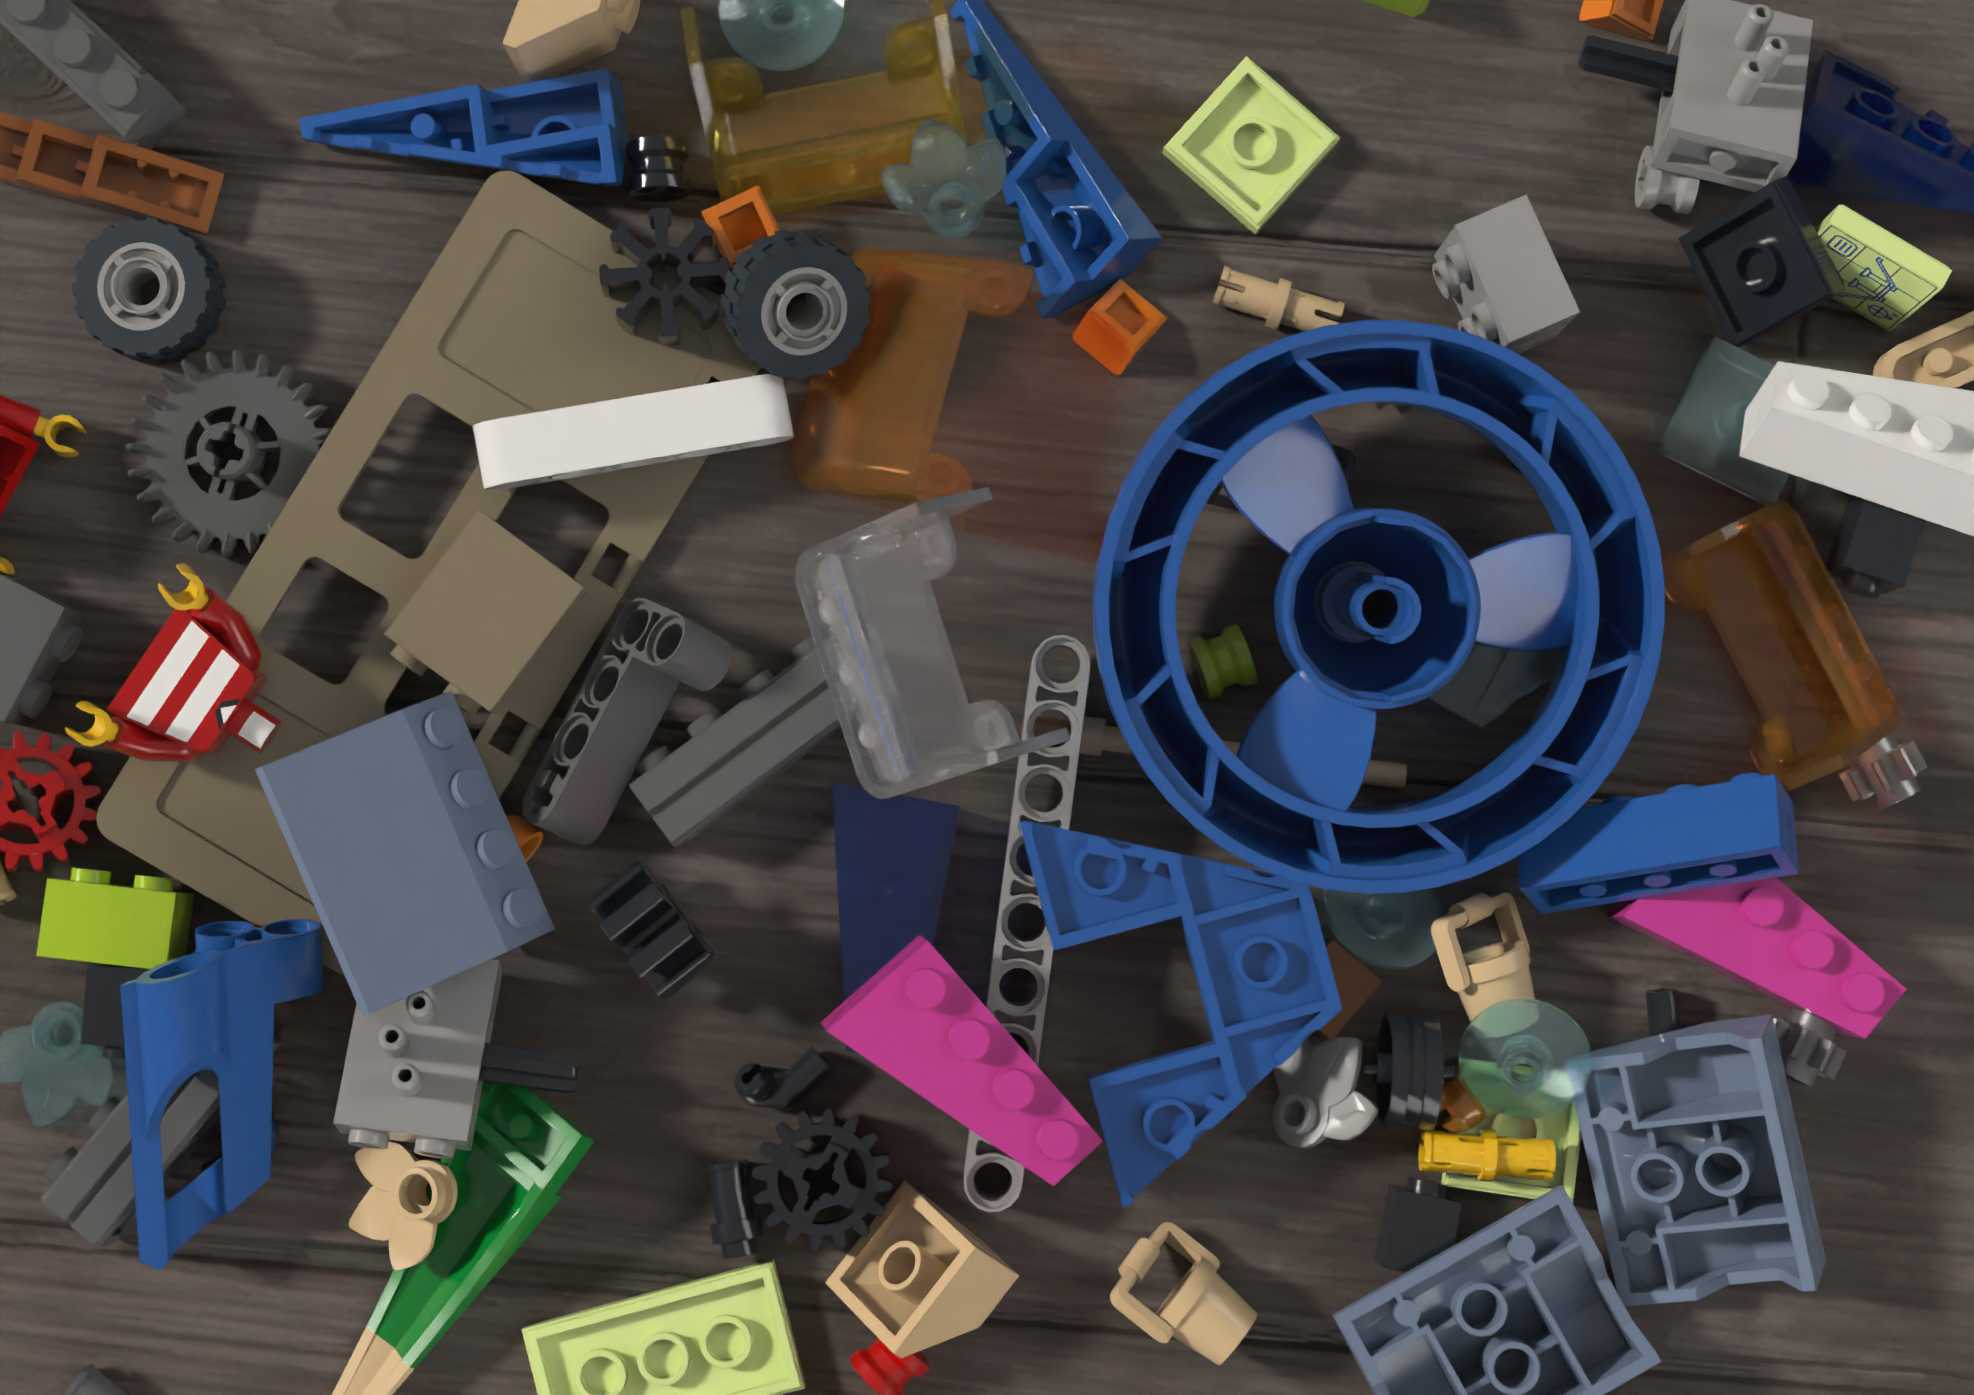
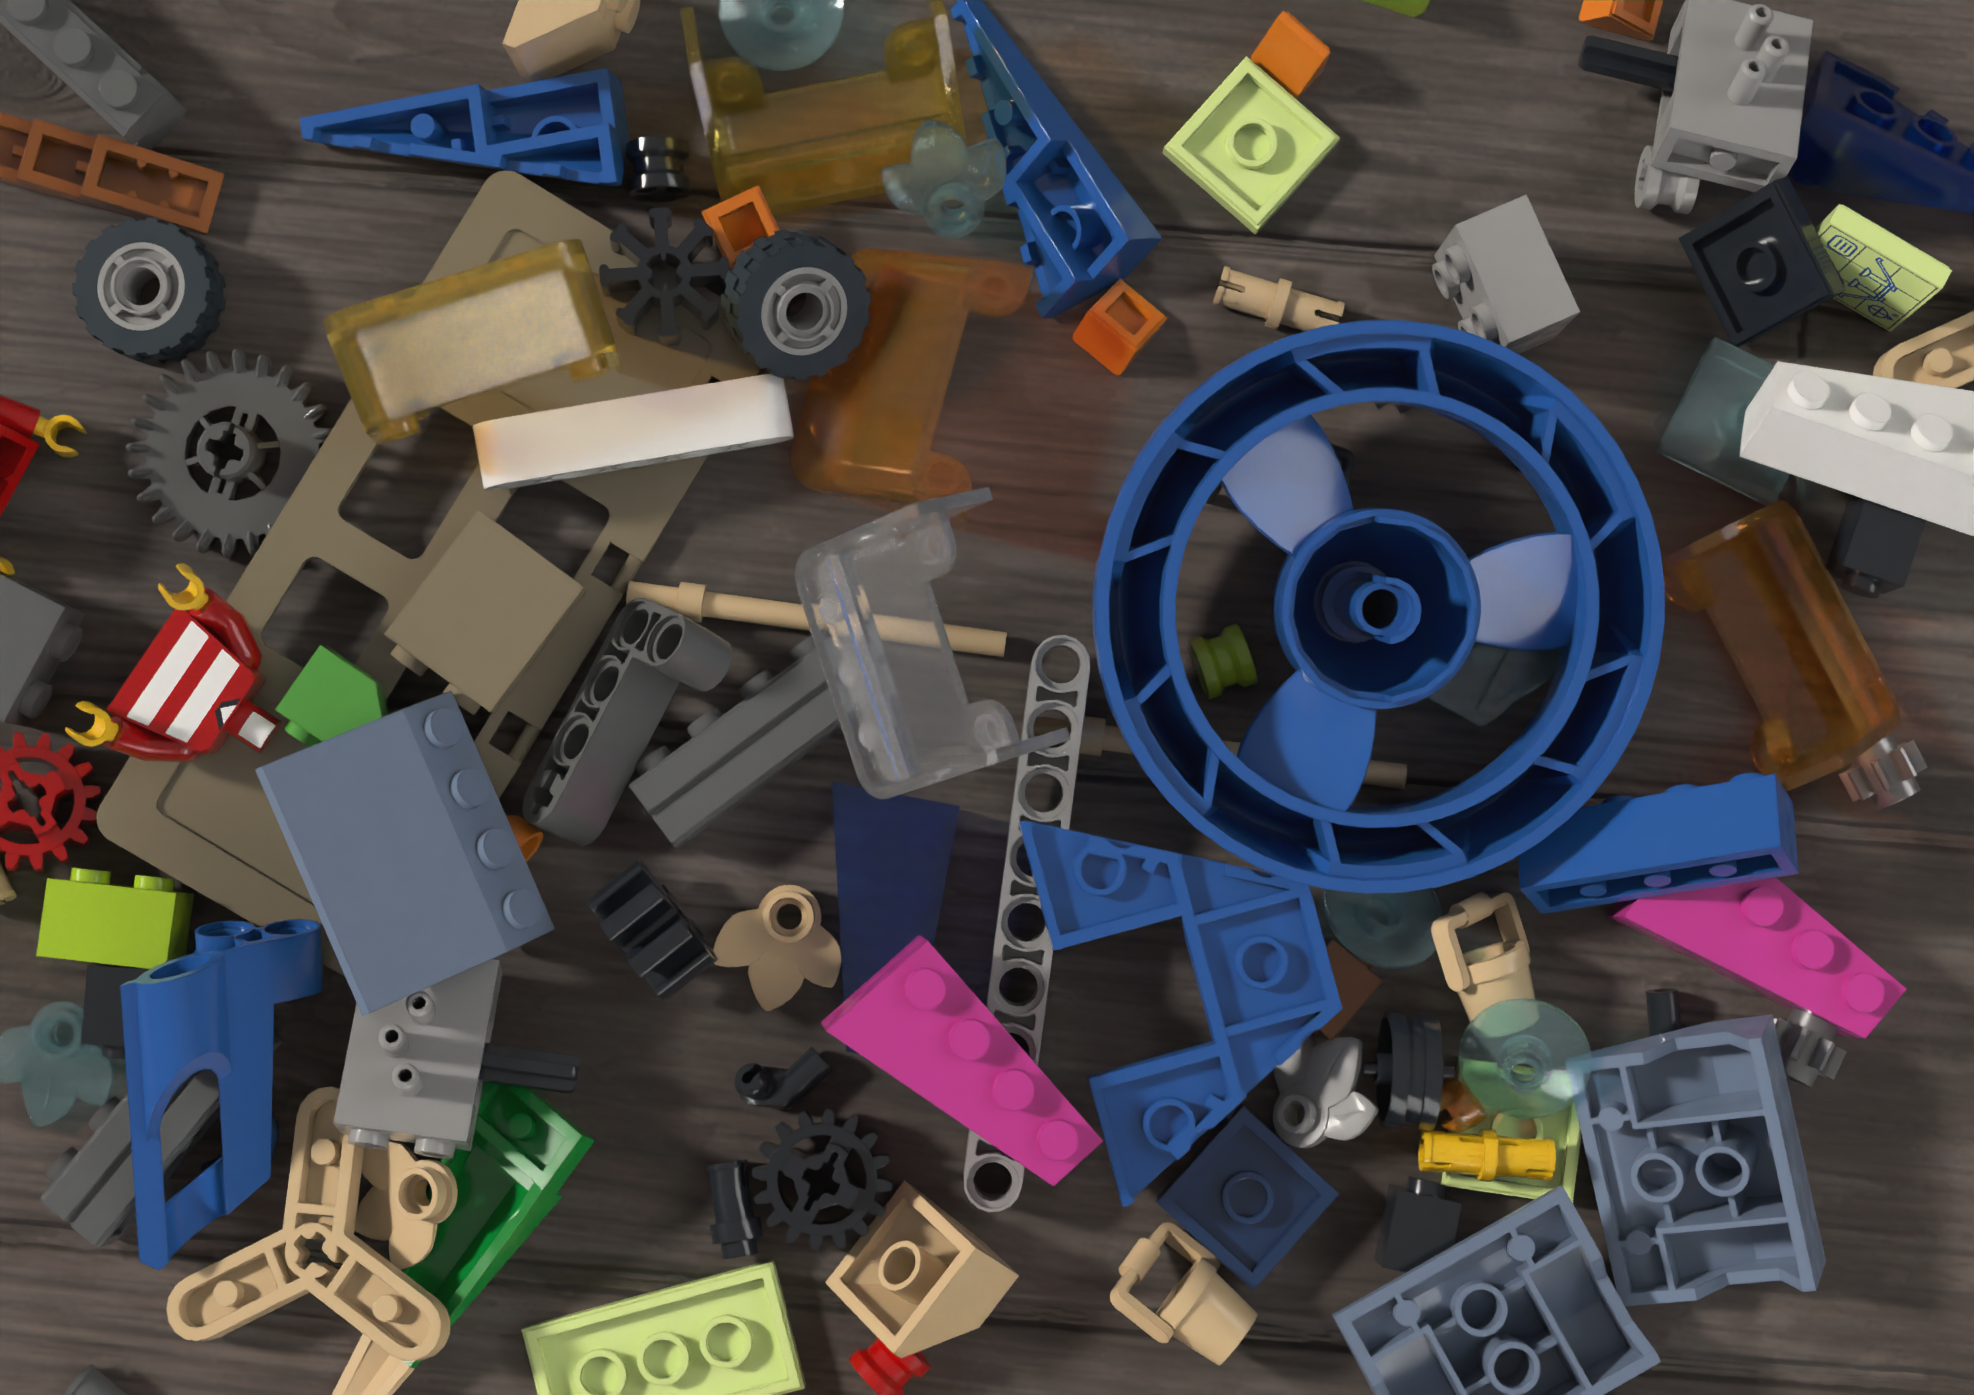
(275, 1272): none -> tan piece
(331, 698): none -> bright green slope
(471, 336): none -> clear yellow windscreen
(696, 602): none -> tan bar
(776, 955): none -> tan plate
(1247, 1197): none -> dark blue plate
(1291, 54): none -> orange slope

